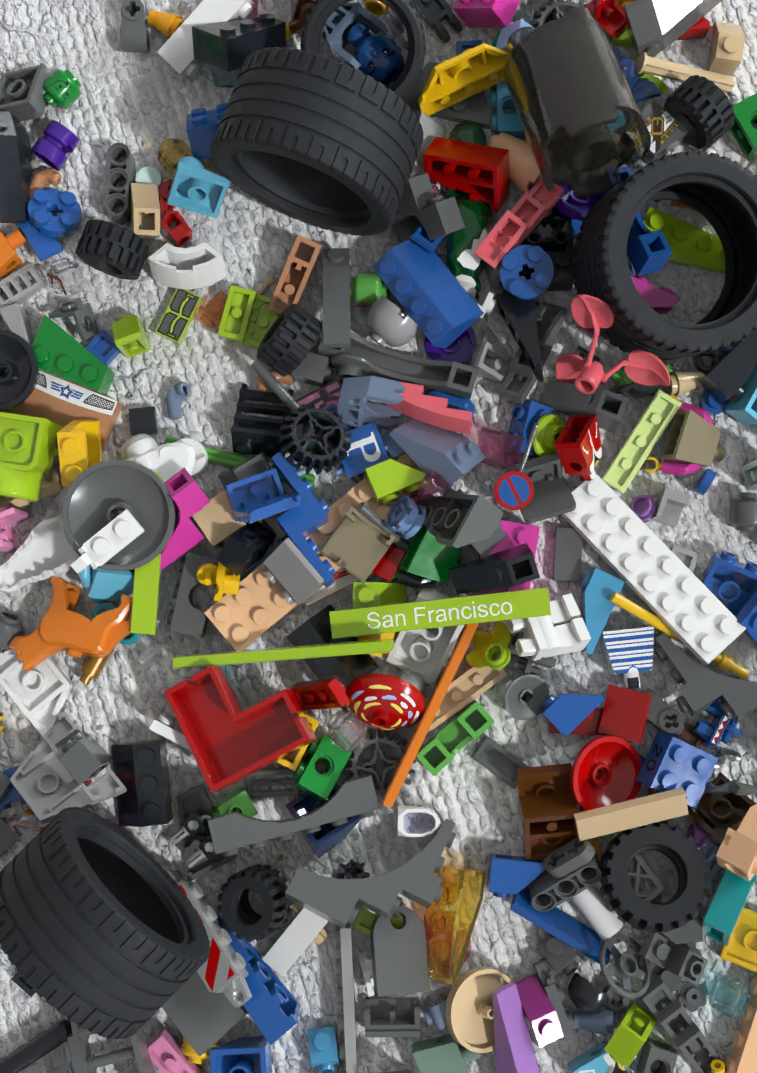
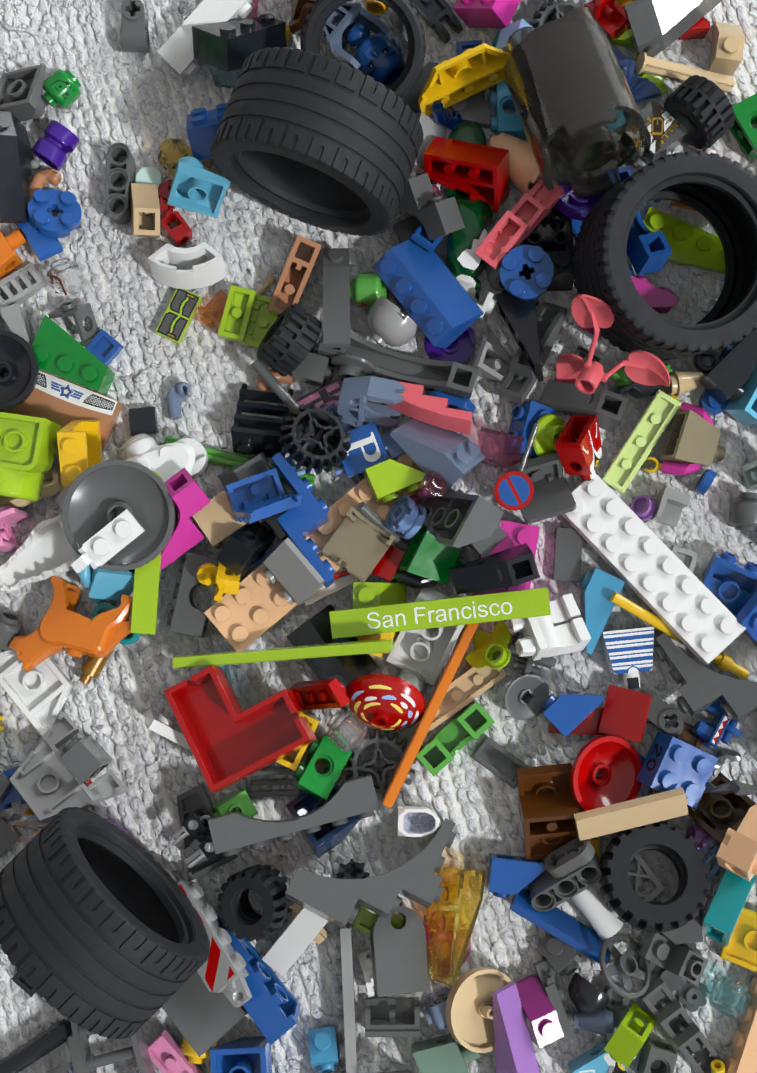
(112, 249): black tyre -> none
(130, 335): lime slope -> none
(145, 774): black slope -> none
(164, 22): light orange cone -> none
(448, 121): none -> clear blue arm

